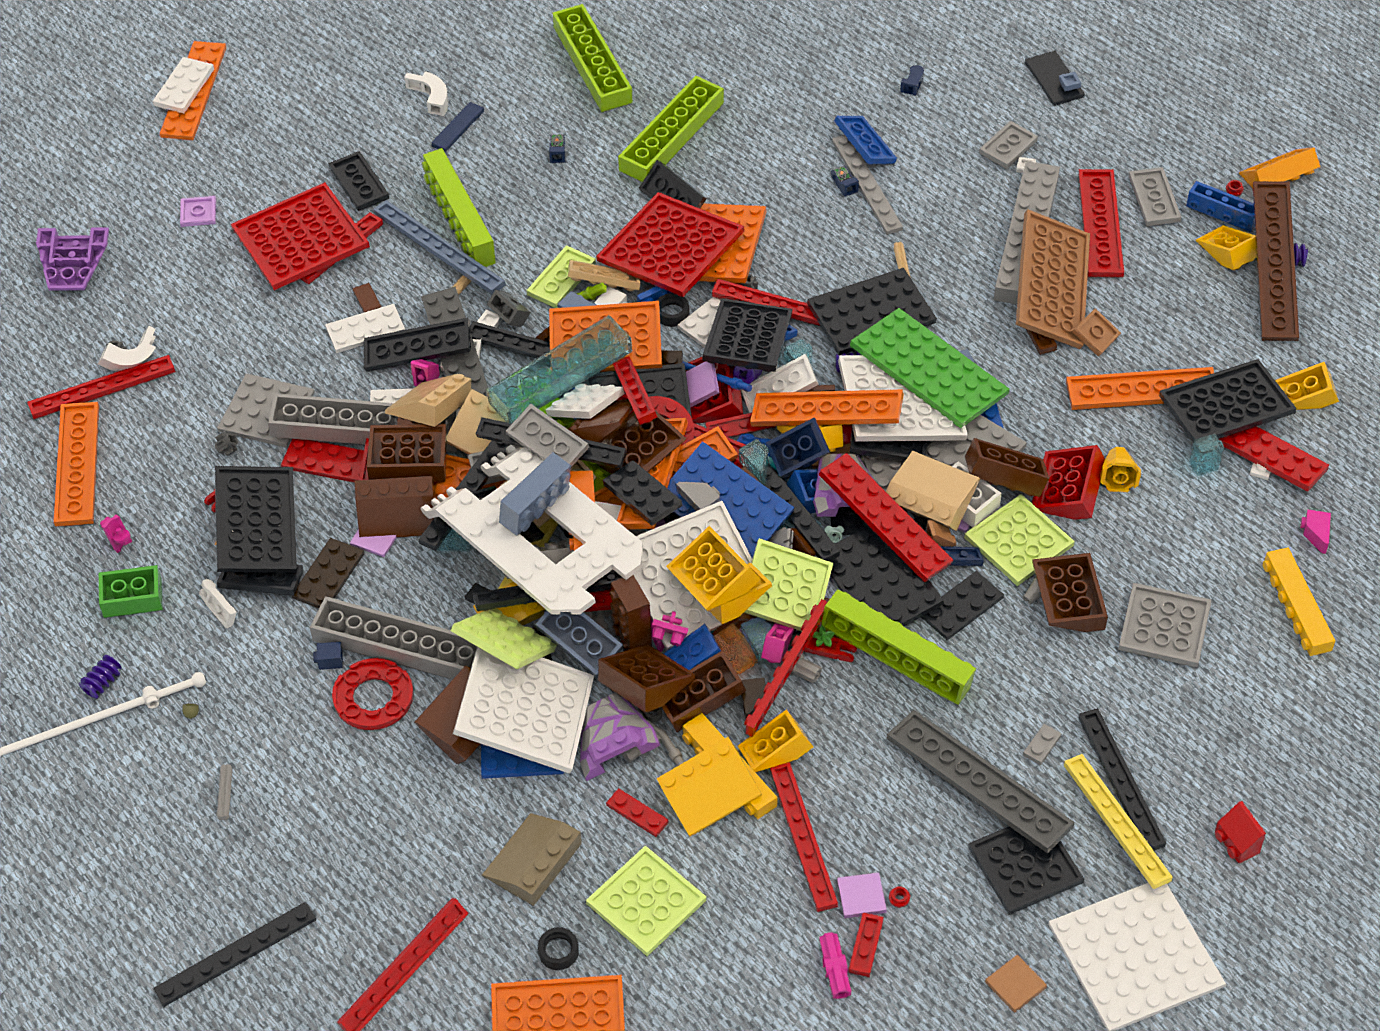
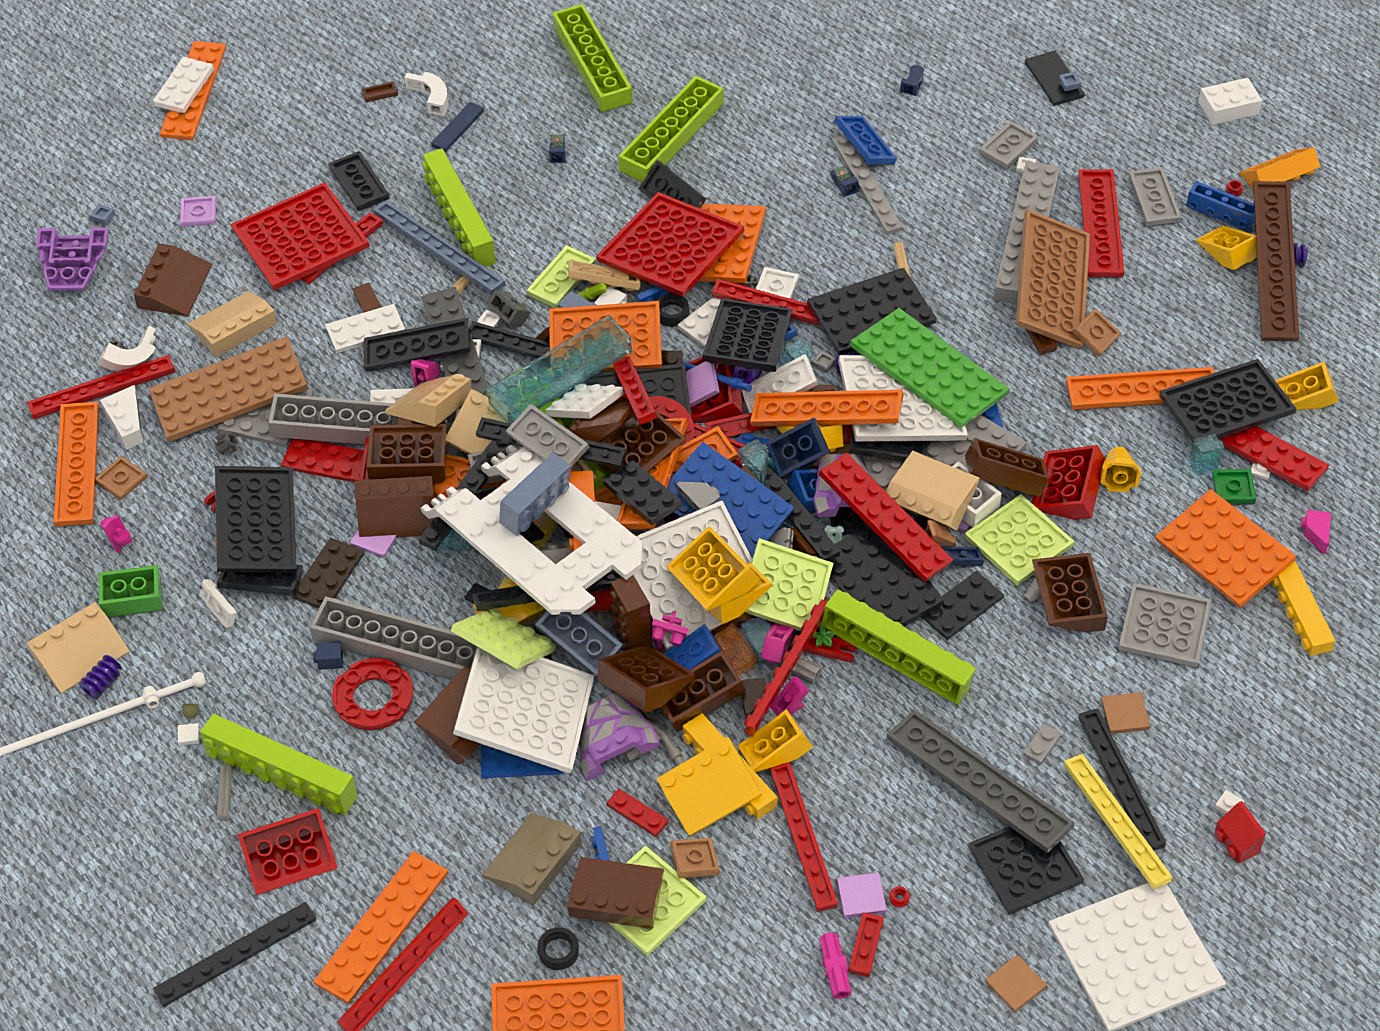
(76, 646): none -> tan slope
(102, 214): none -> sand blue plate
(121, 478): none -> medium nougat tile
(124, 416): none -> white wedge
(171, 281): none -> reddish brown slope
(188, 734): none -> white tile
(227, 389): none -> medium nougat plate
(233, 323): none -> tan slope
(278, 764): none -> lime brick
(287, 851): none -> red slope
(379, 92): none -> reddish brown tile
(380, 927): none -> orange plate
(599, 842): none -> blue plate
(615, 892): none -> reddish brown slope
(694, 857): none -> medium nougat tile
(778, 282): none -> white plate
(790, 697): none -> dark pink slope
(823, 361): none -> light grey tile
(1125, 713): none -> medium nougat tile
(1225, 548): none -> orange plate
(1227, 802): none -> white plate
(1230, 101): none -> white brick
(1234, 485): none -> green plate

